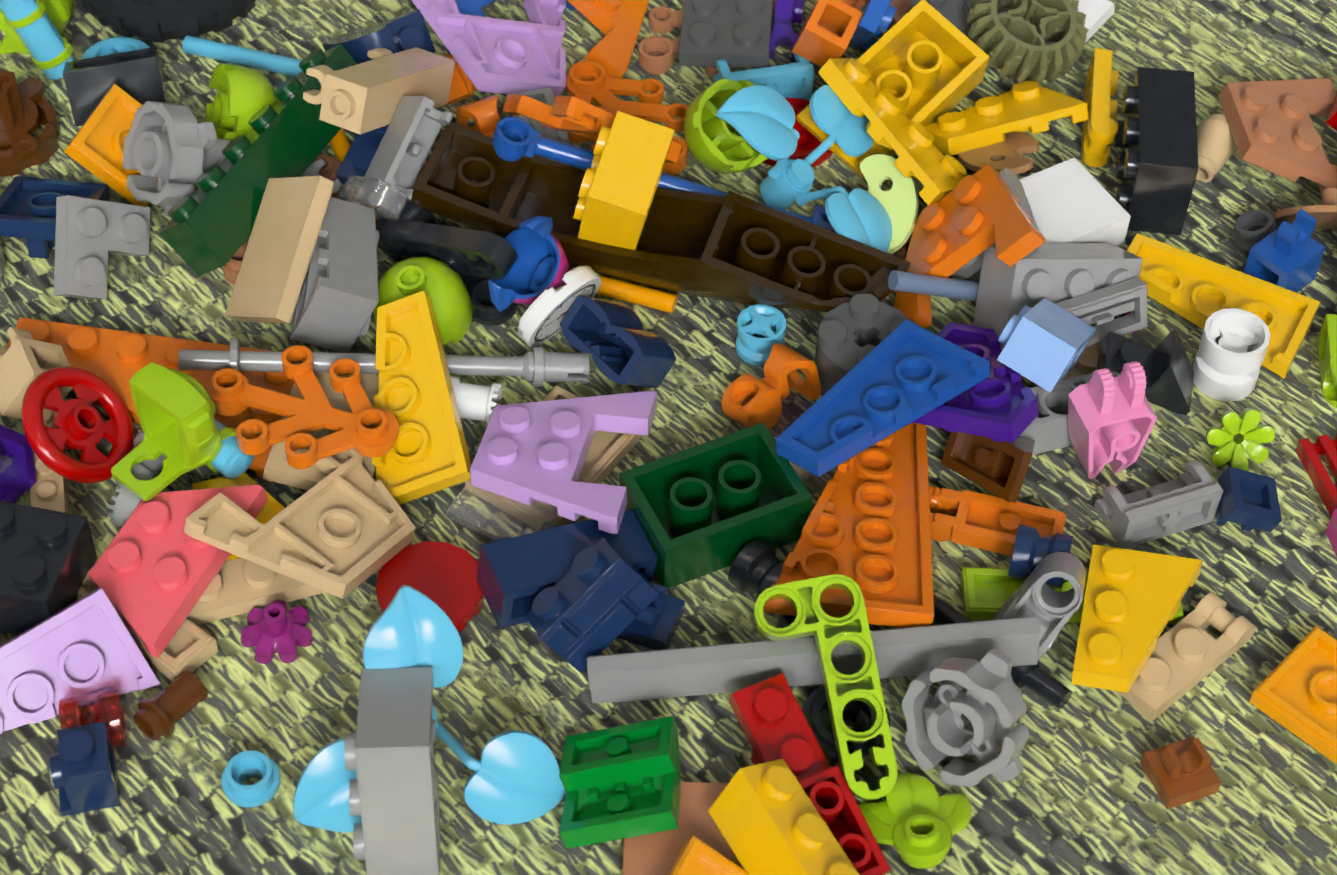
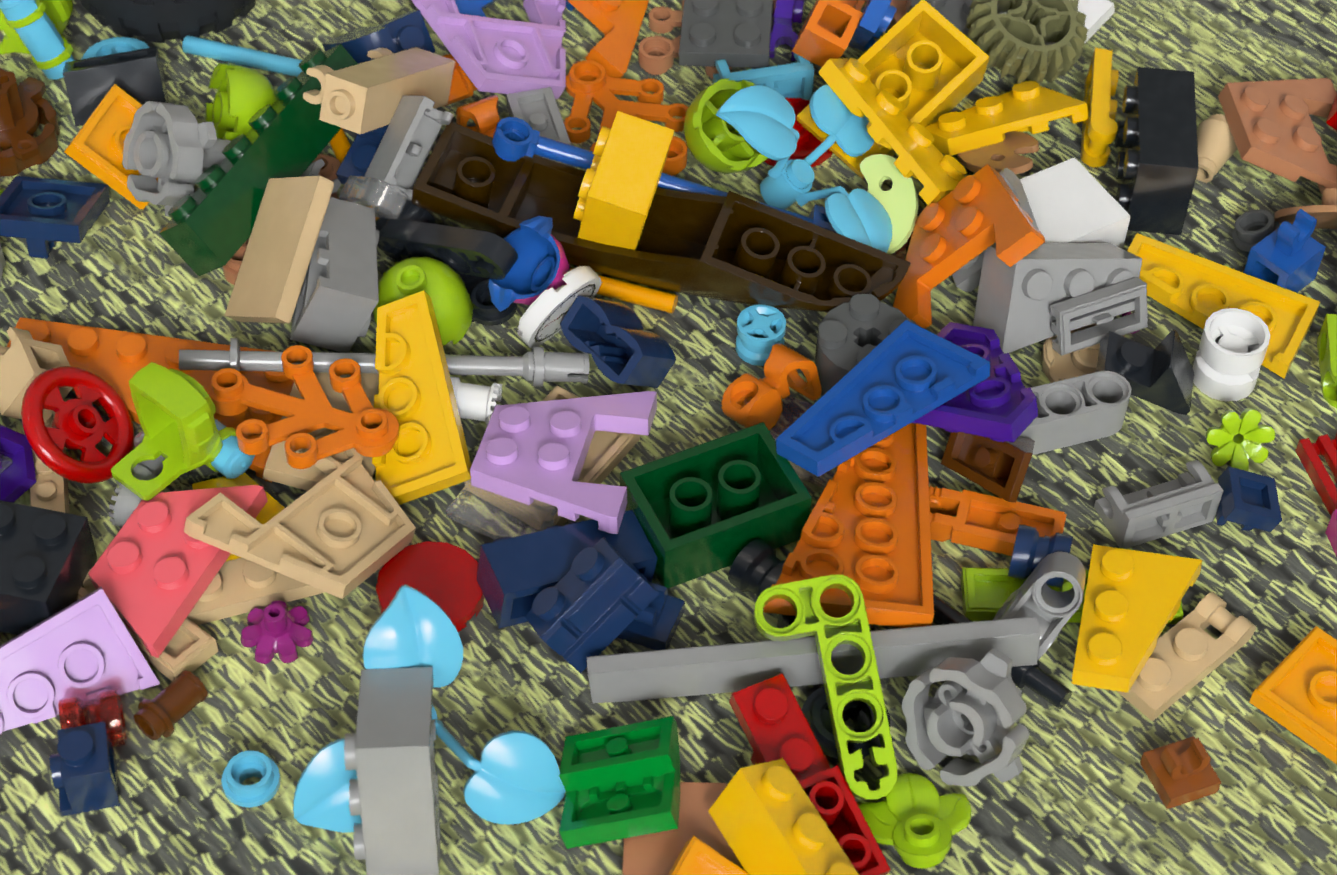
(86, 235): light grey plate -> none
(571, 116): orange wing -> none
(933, 285): sand blue bar -> none
(1044, 343): light blue brick -> none
(1110, 419): bright pink hinge -> none

